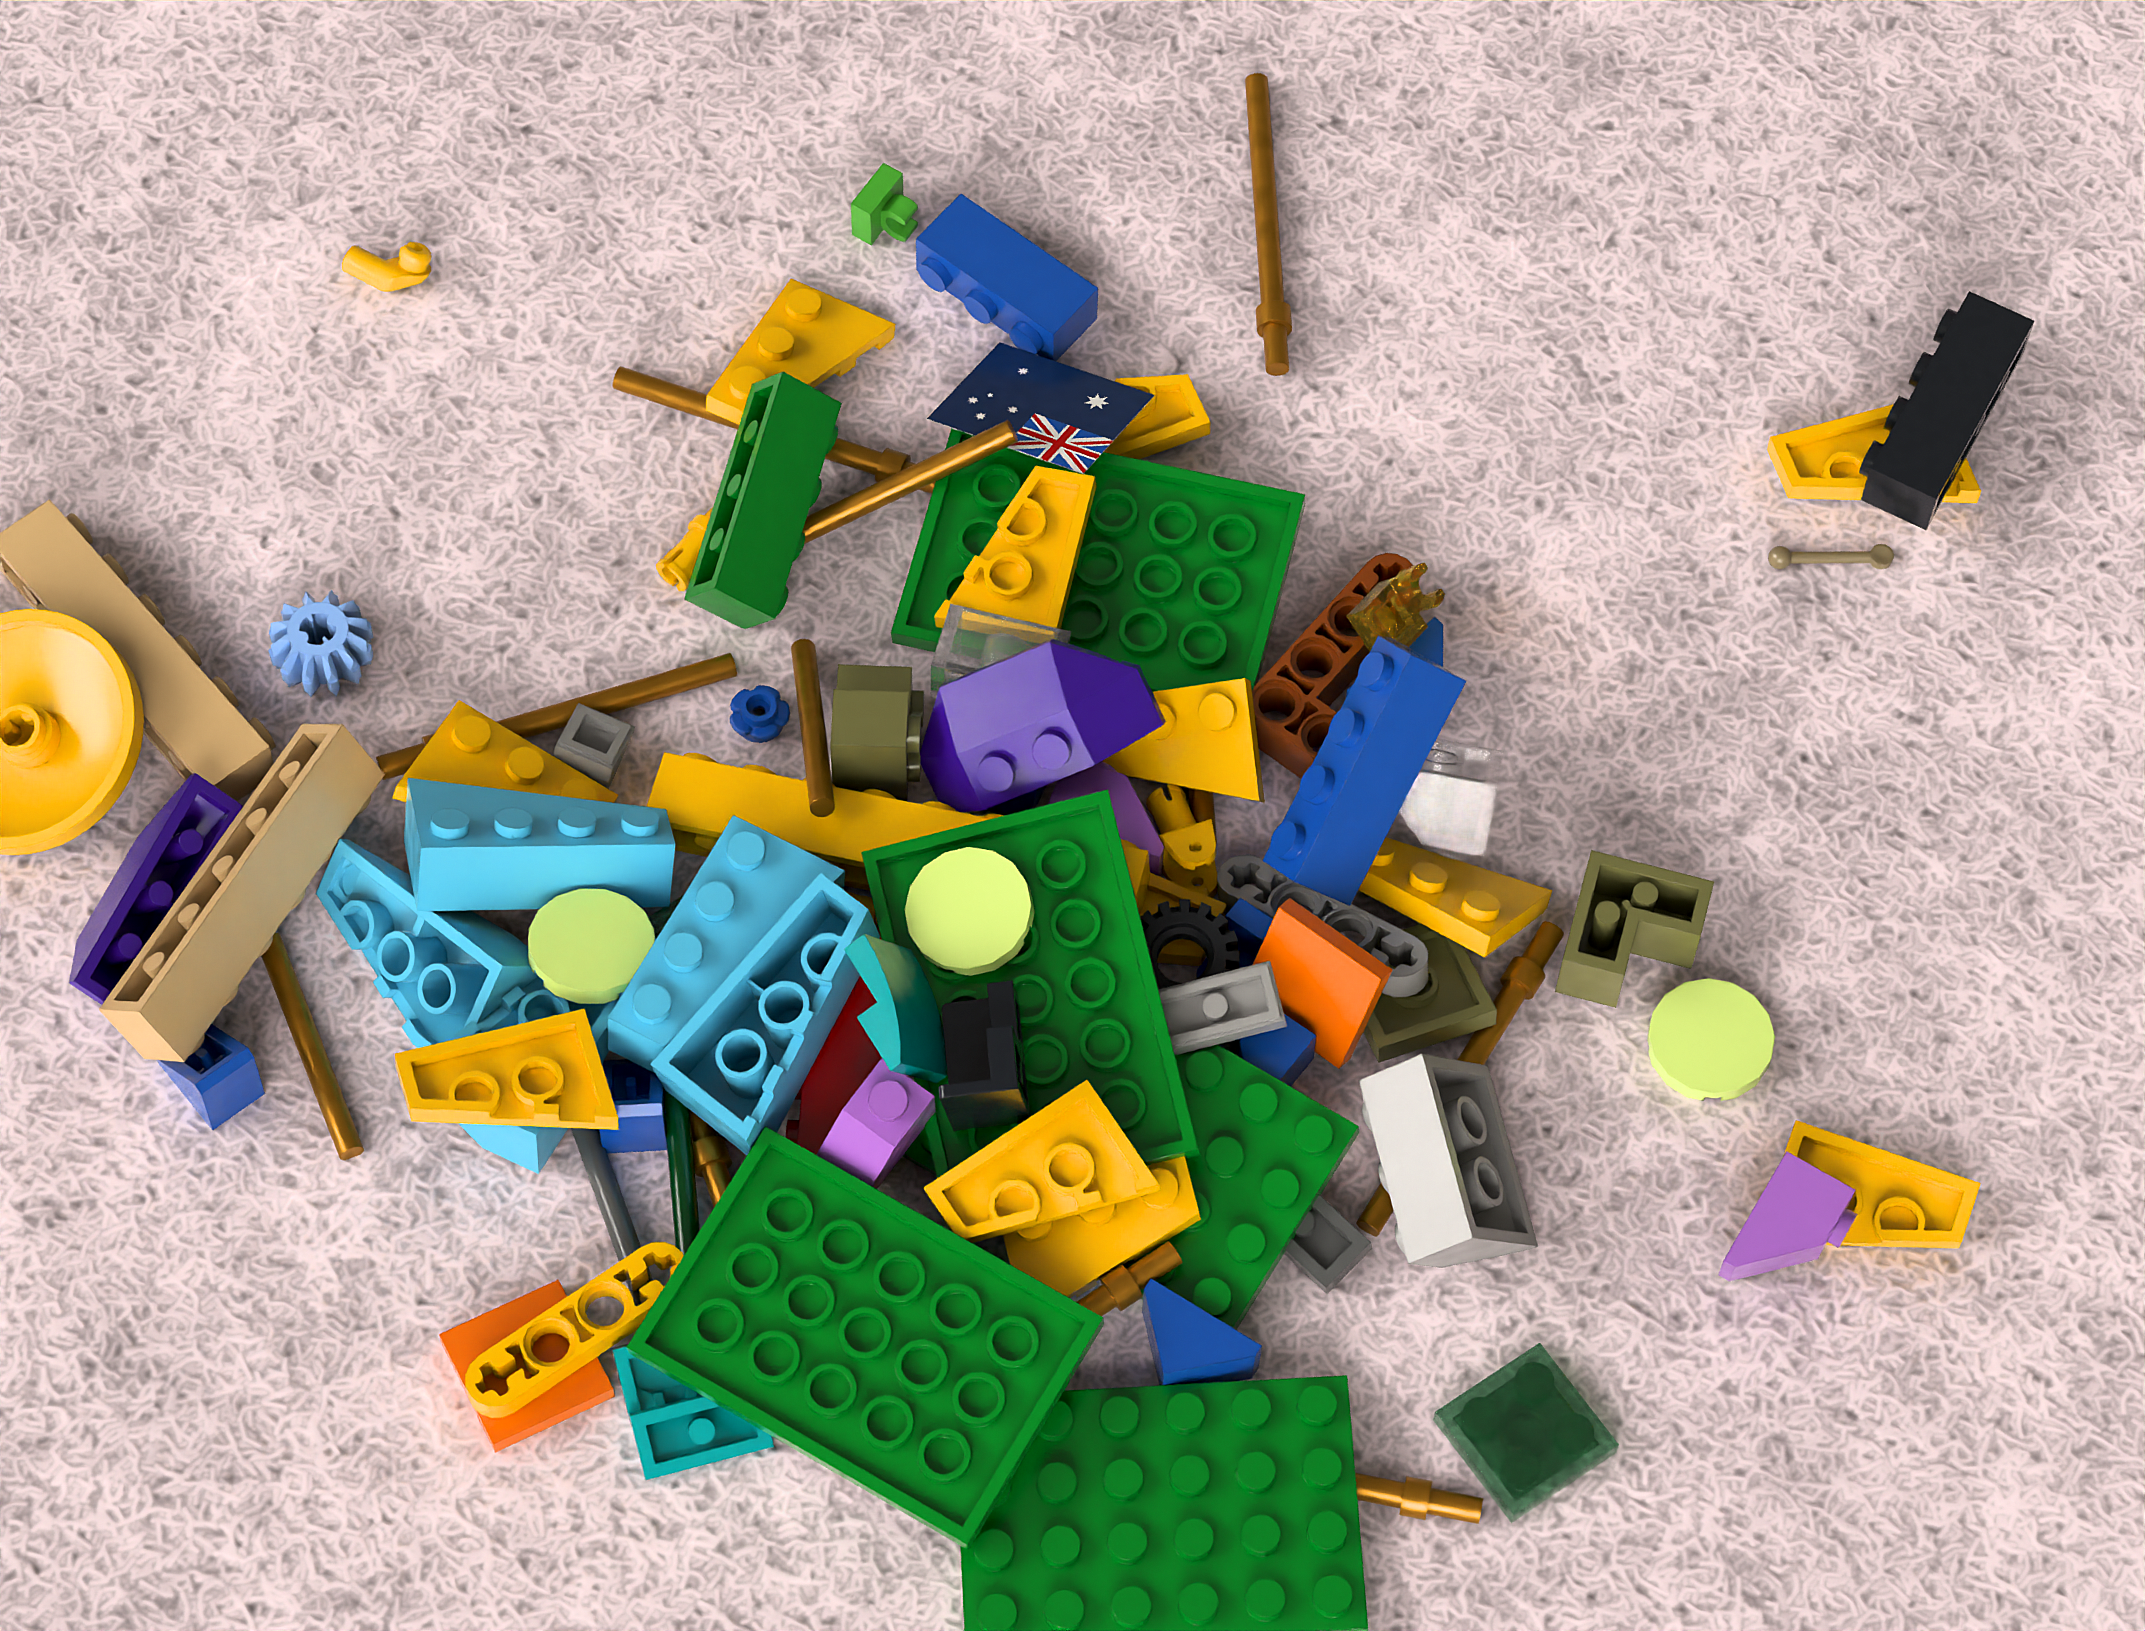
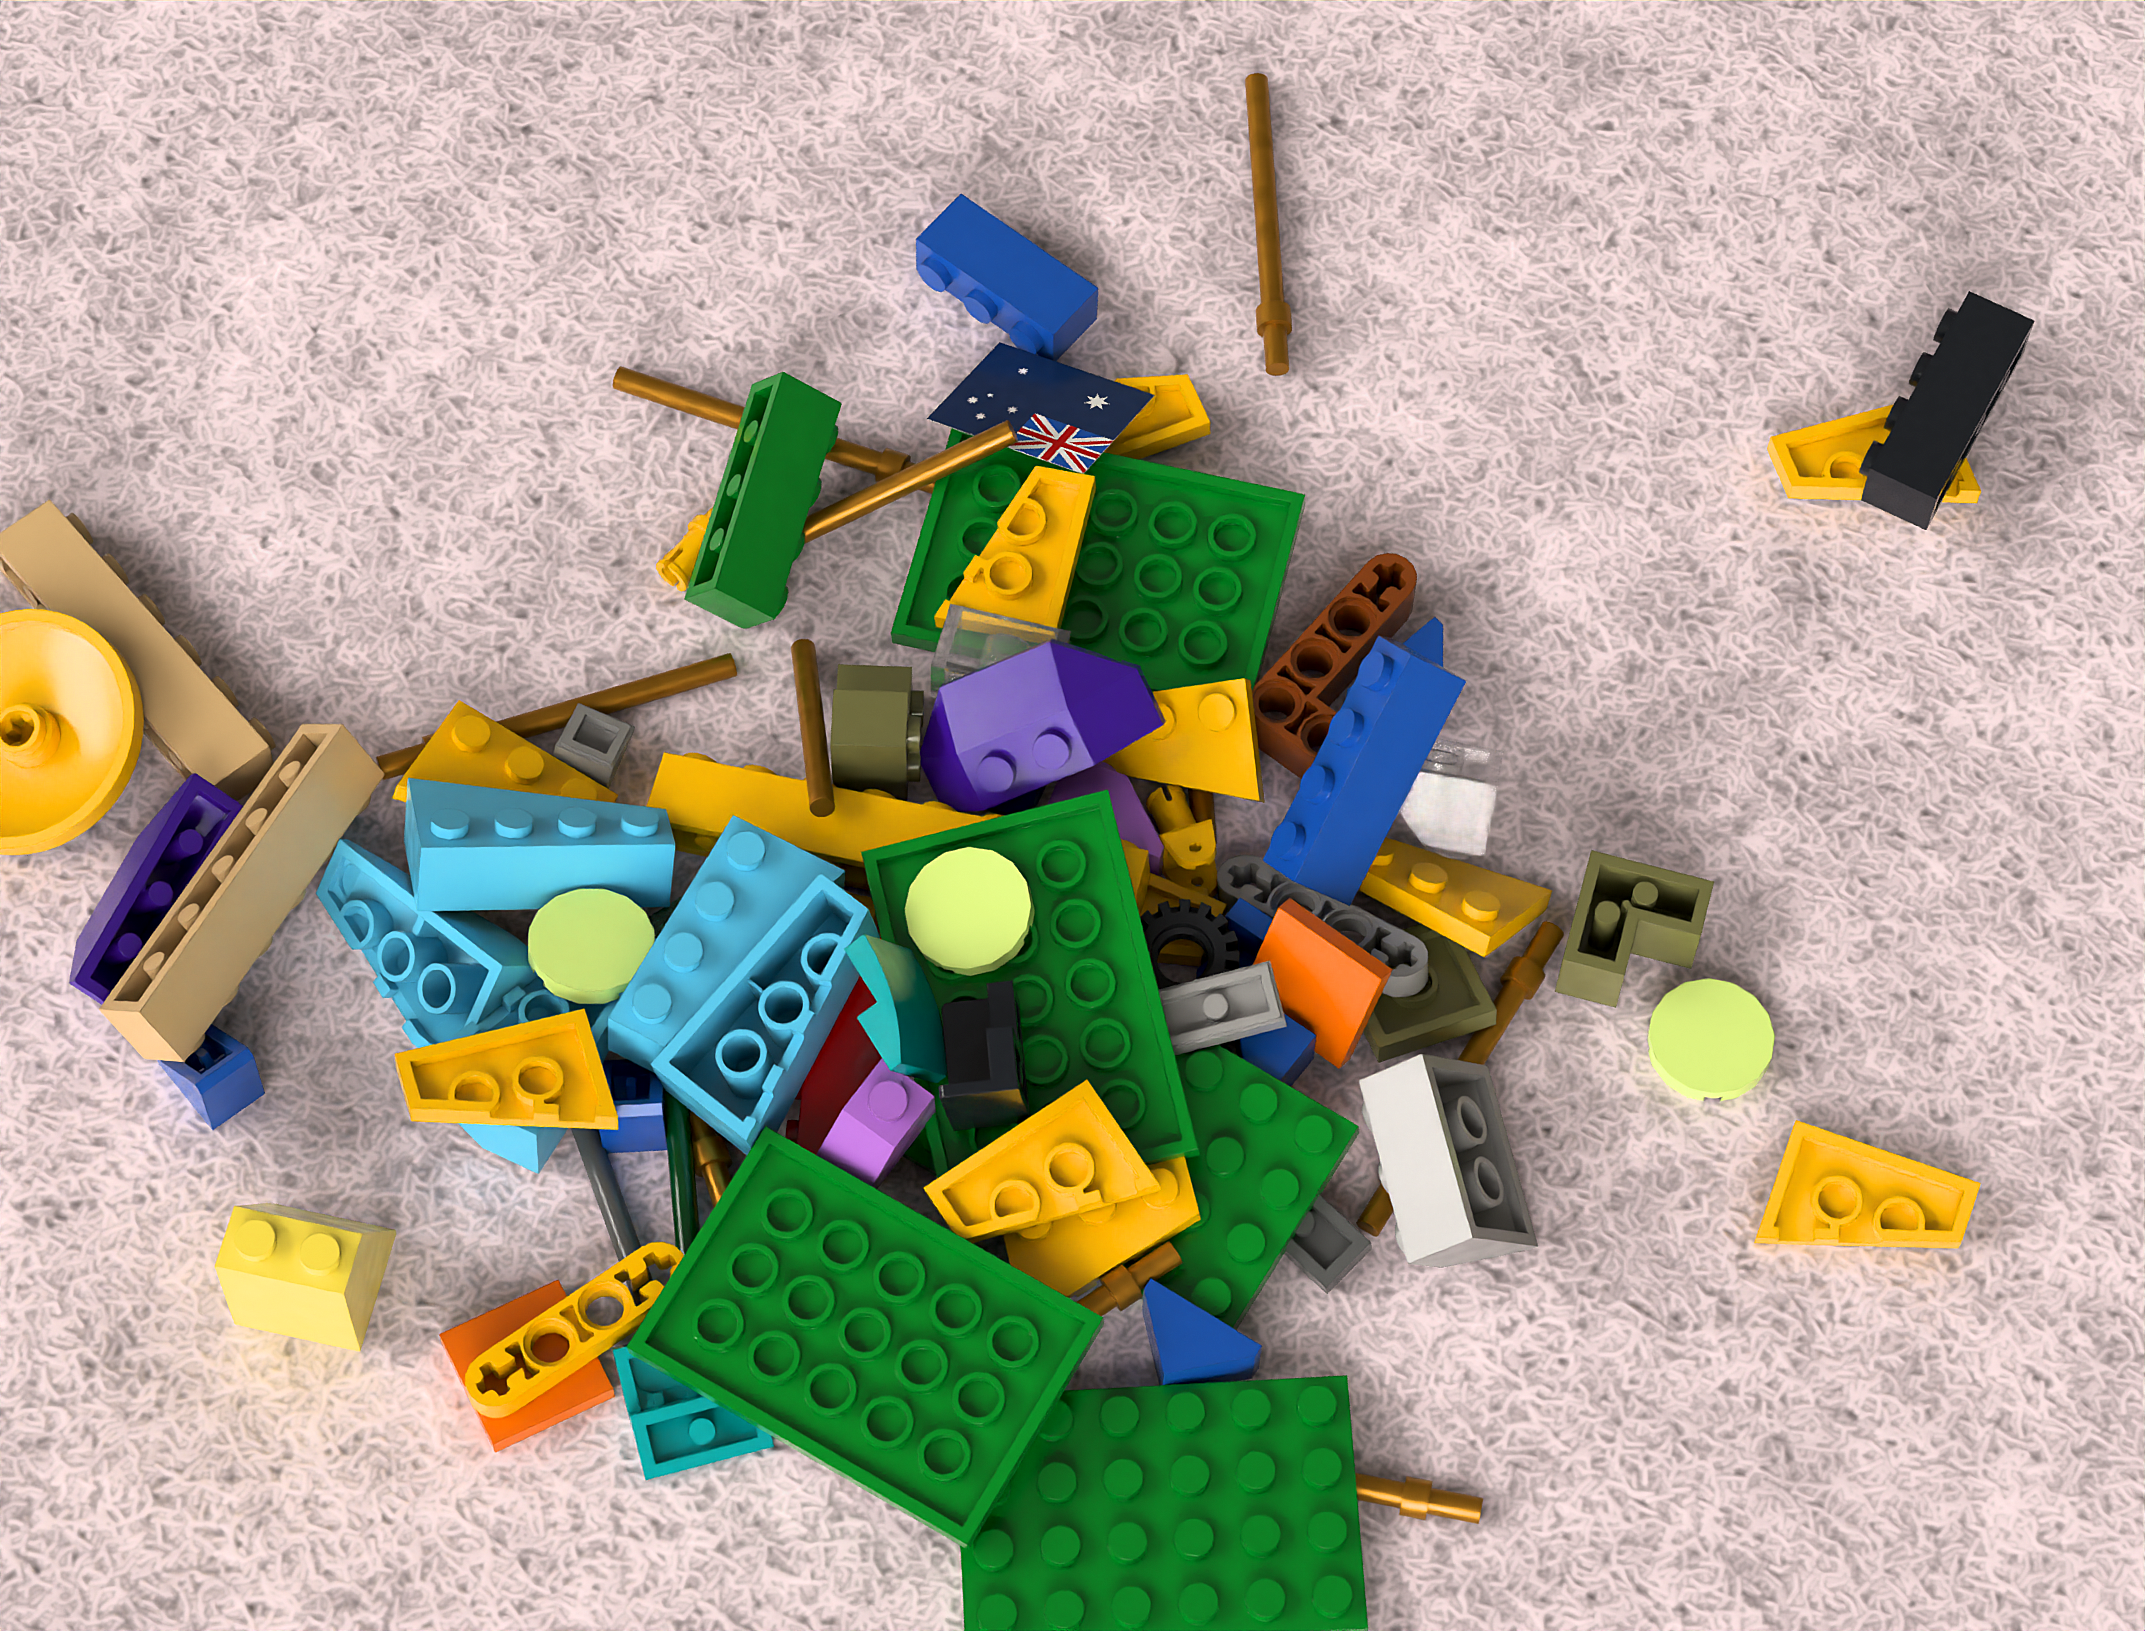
(298, 649): light blue gear -> none
(302, 1272): none -> light yellow slope
(311, 1050): pearl gold bar -> none
(391, 274): yellow arm -> none
(759, 728): blue plate -> none
(802, 336): yellow wing -> none
(883, 207): bright green tile -> none
(1395, 608): clear yellow plate -> none
(1525, 1432): clear green plate -> none
(1791, 1221): medium lavender slope -> none
(1879, 557): dark tan hinge -> none

